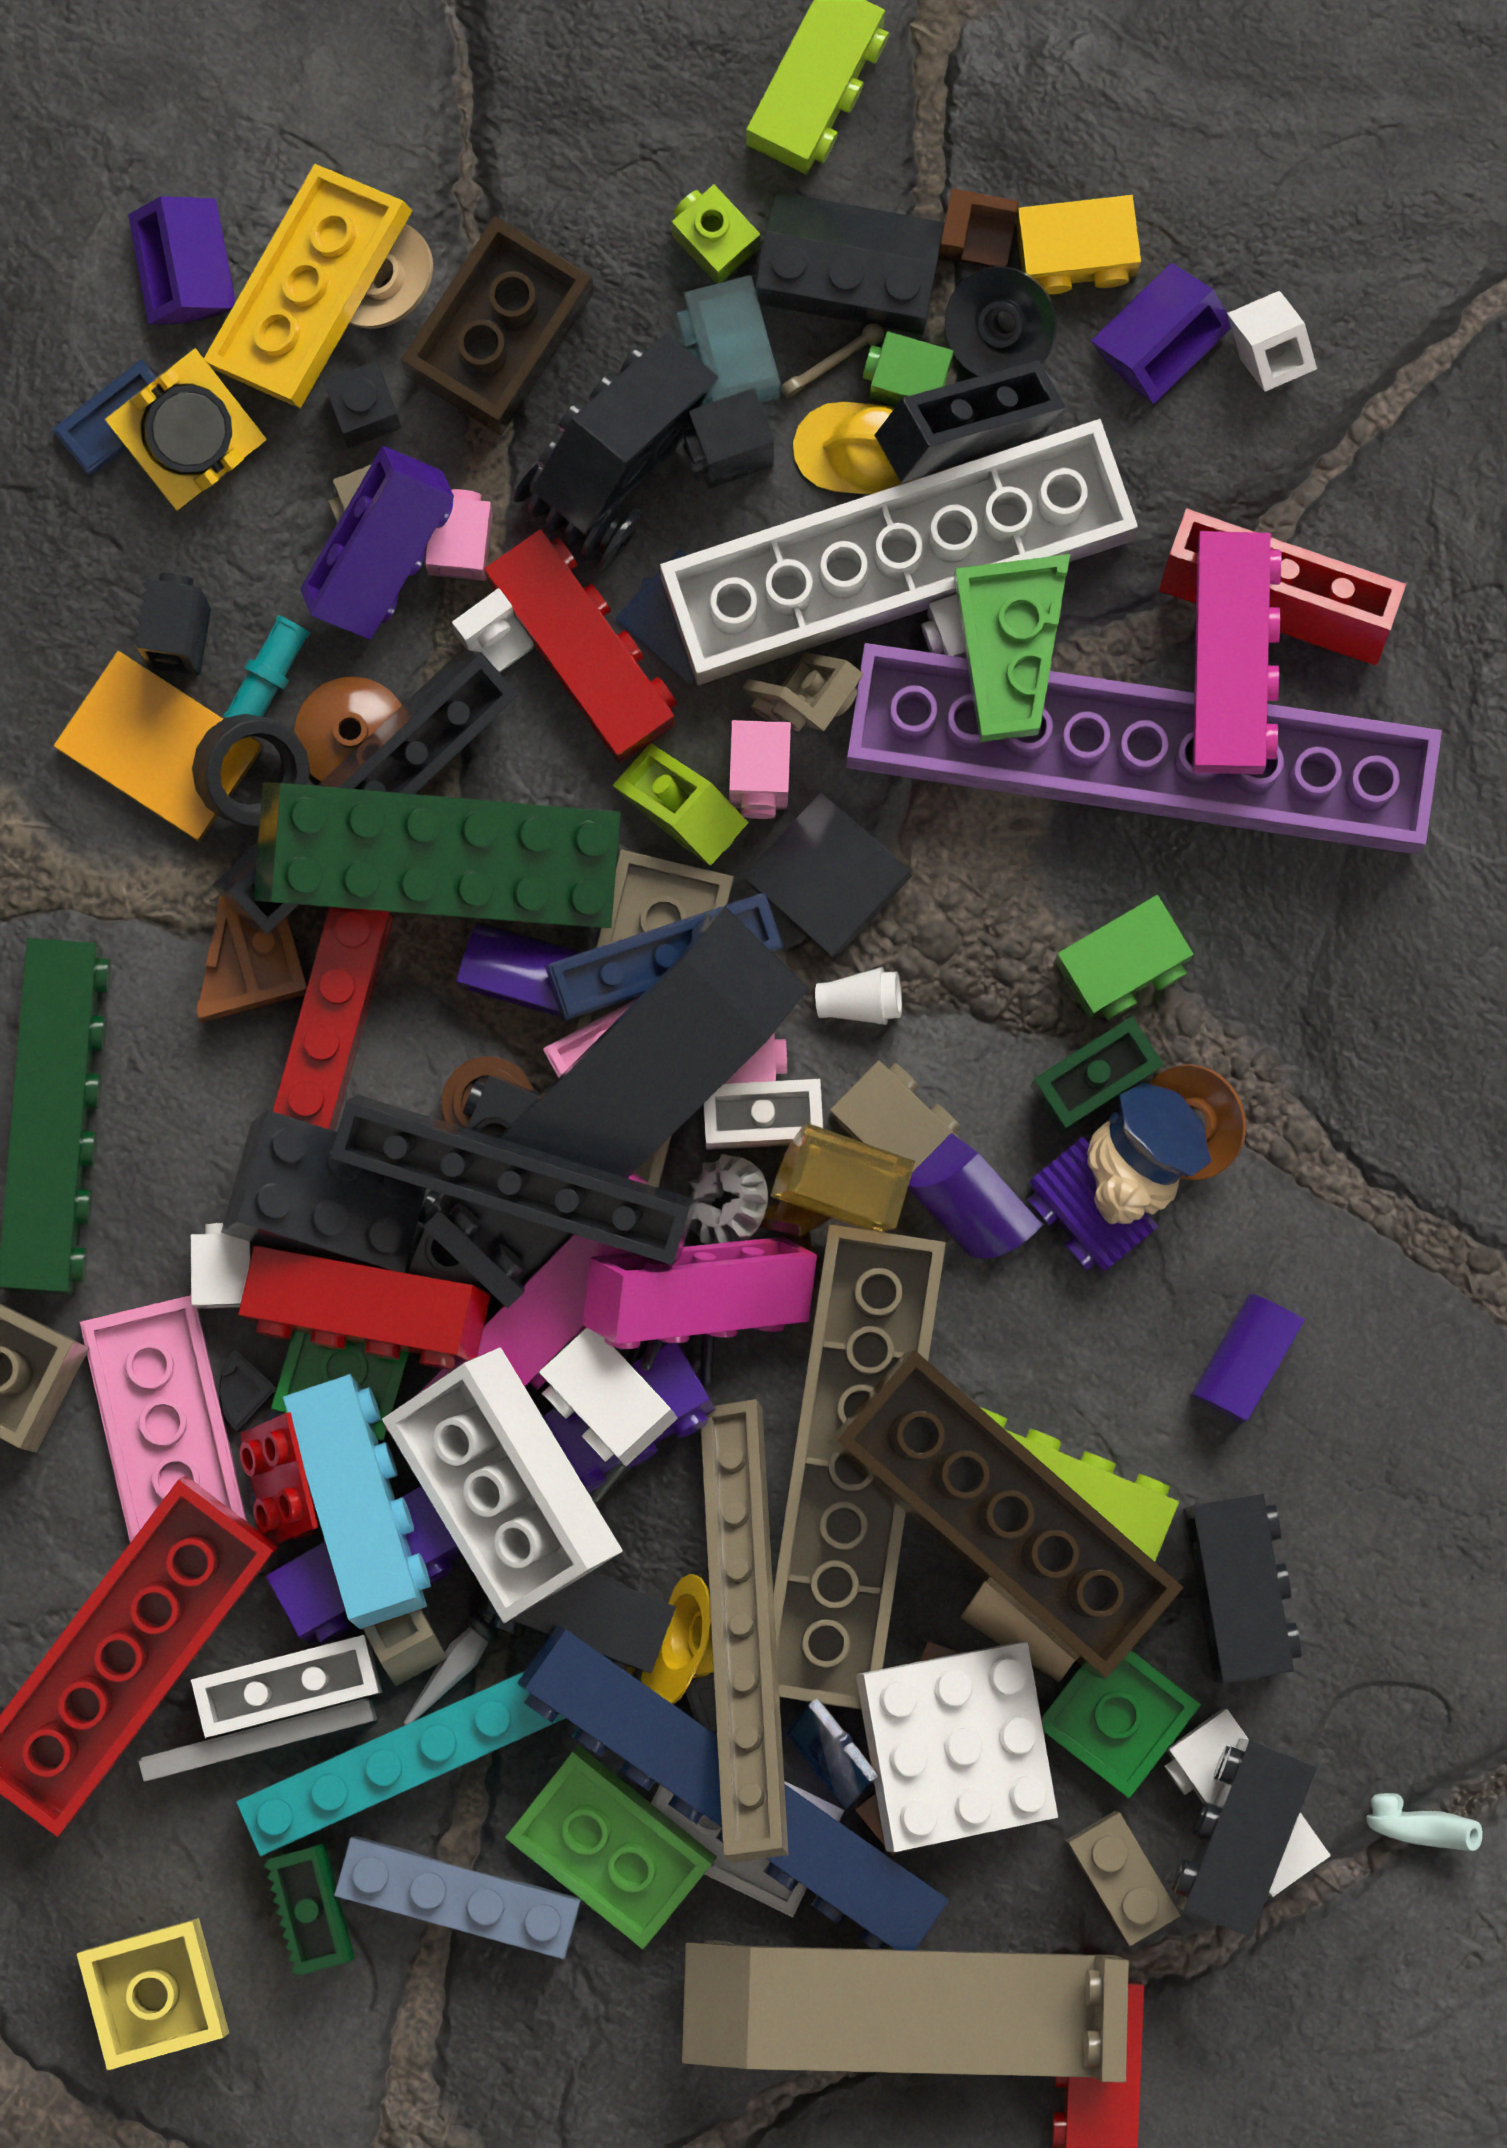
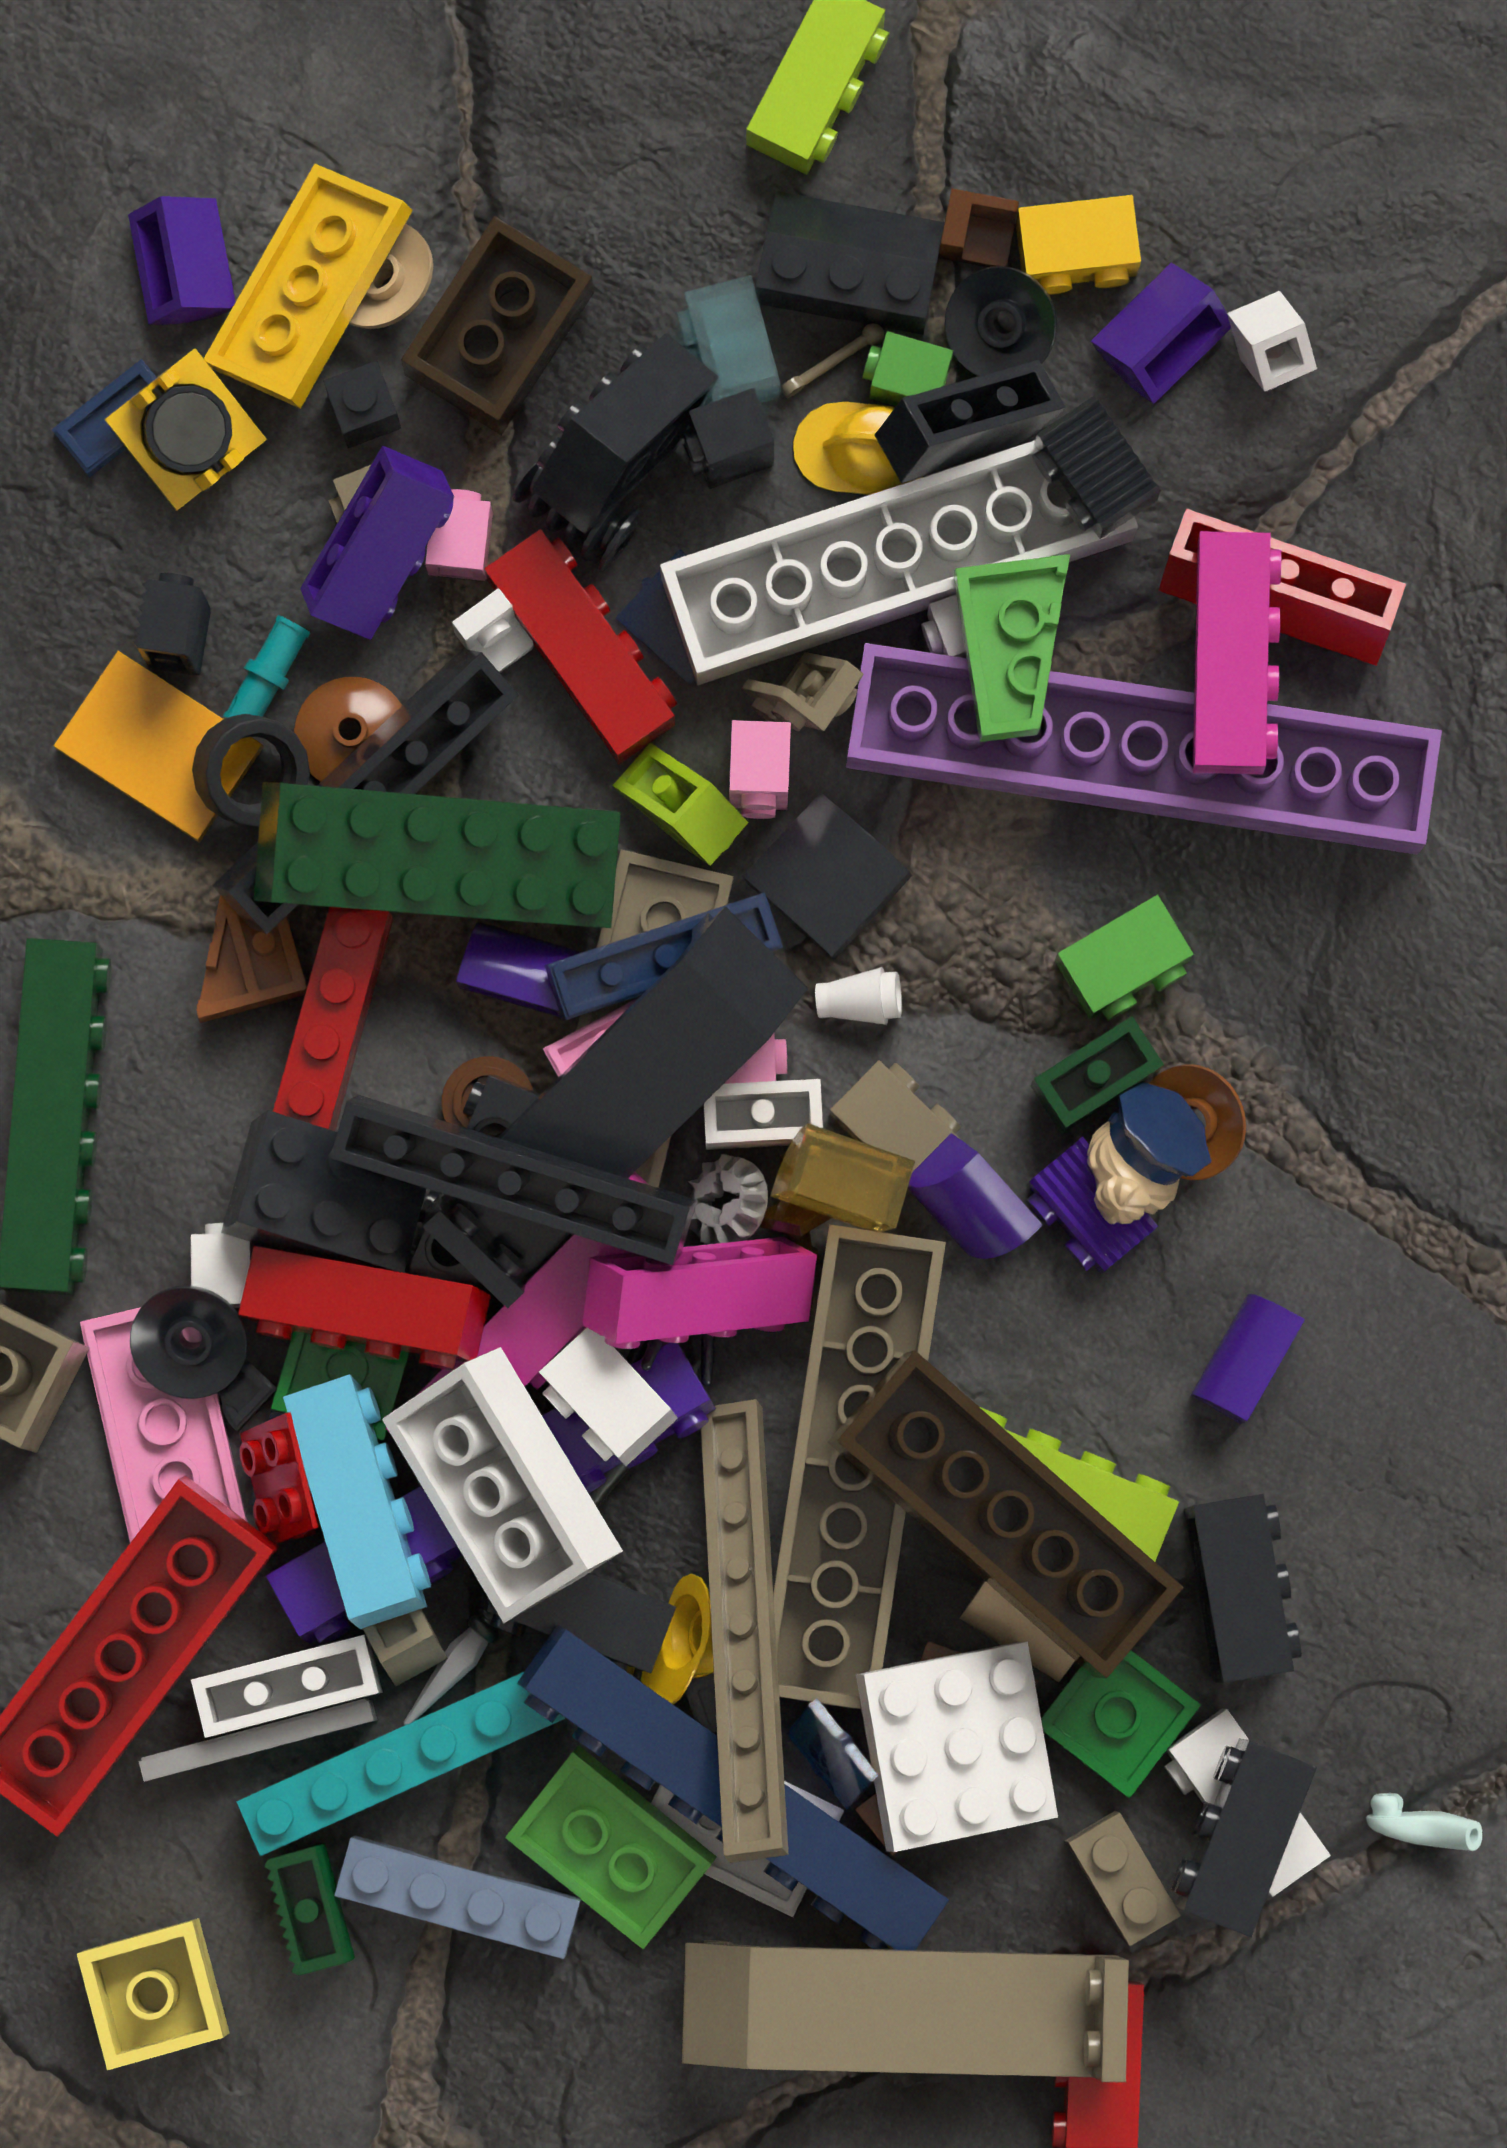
(183, 1366): none -> black dish
(714, 233): lime brick -> none
(1095, 468): none -> black brick

